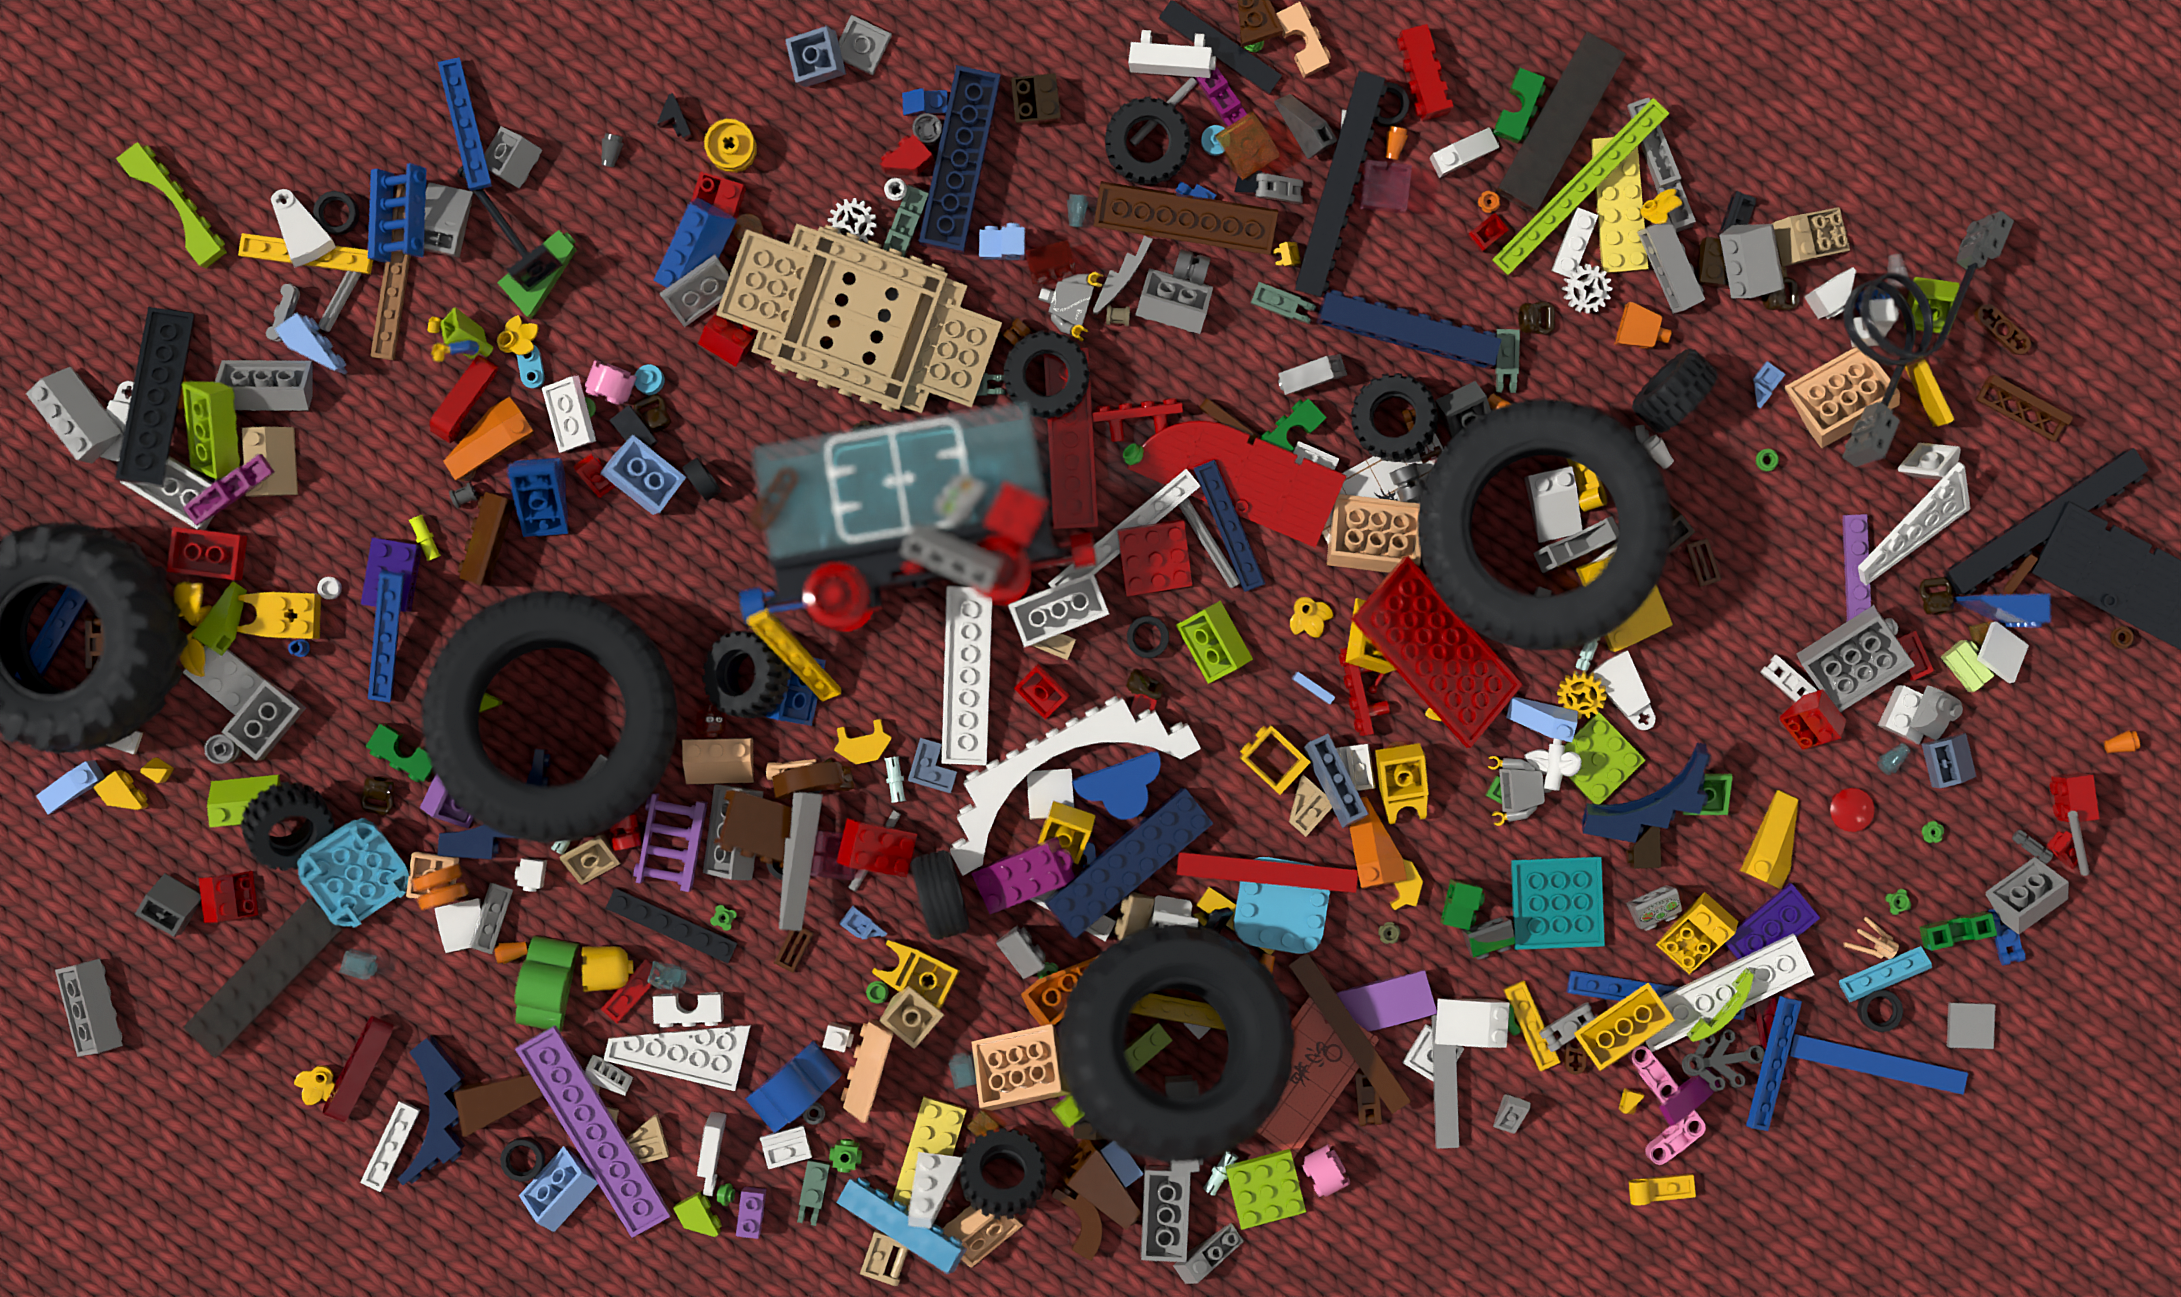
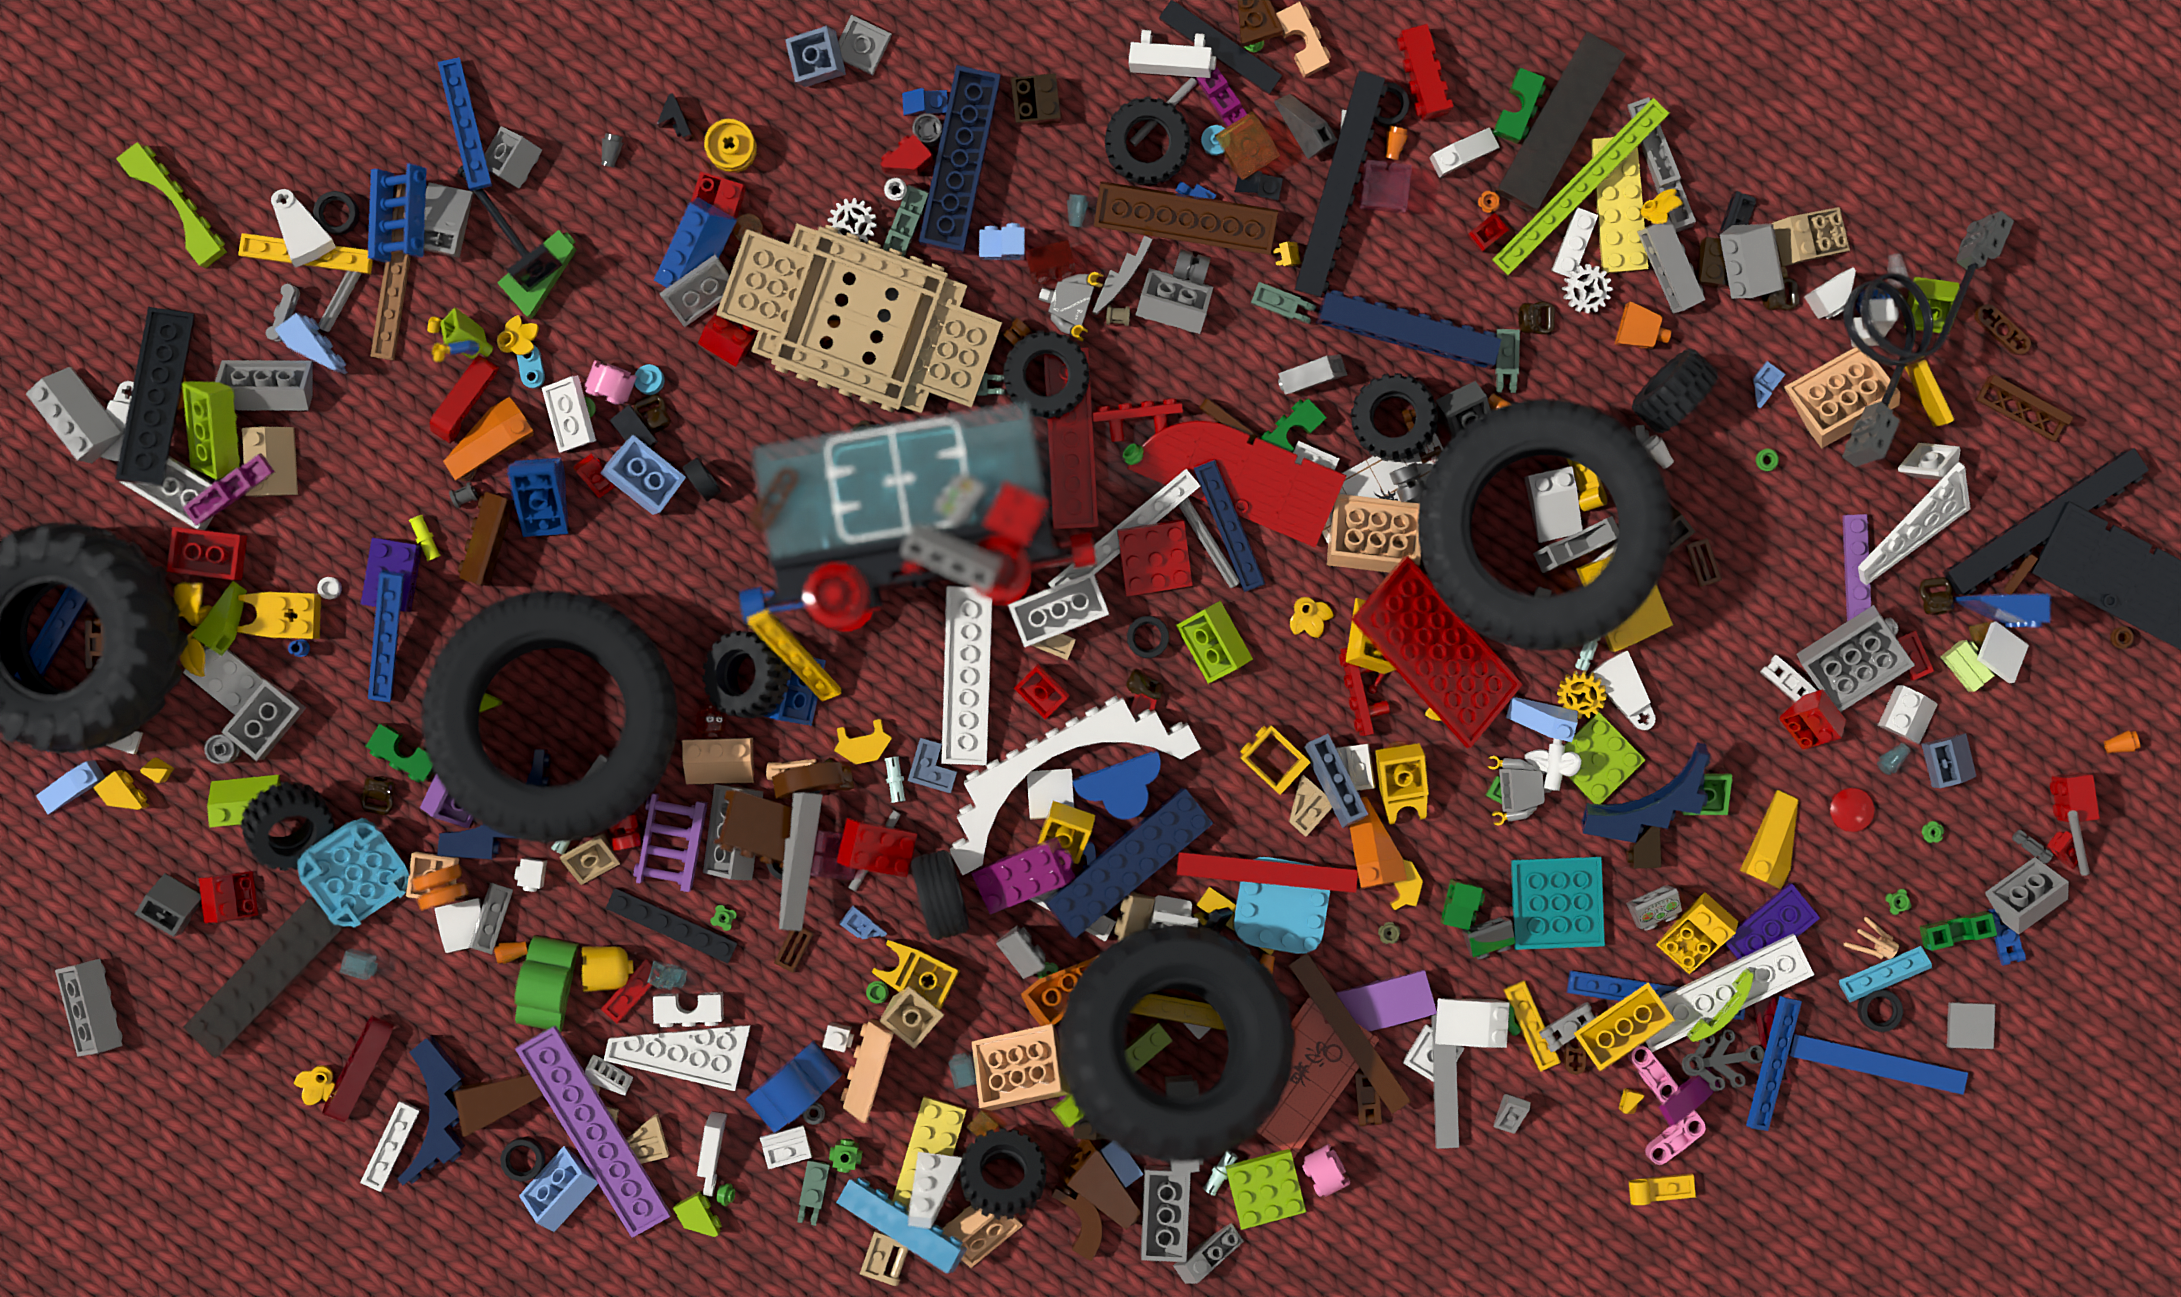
(751, 1212): medium lavender brick -> none
(1281, 188): light grey plate -> none
(1313, 688): light blue tile -> none
(1935, 712): light grey slope -> none

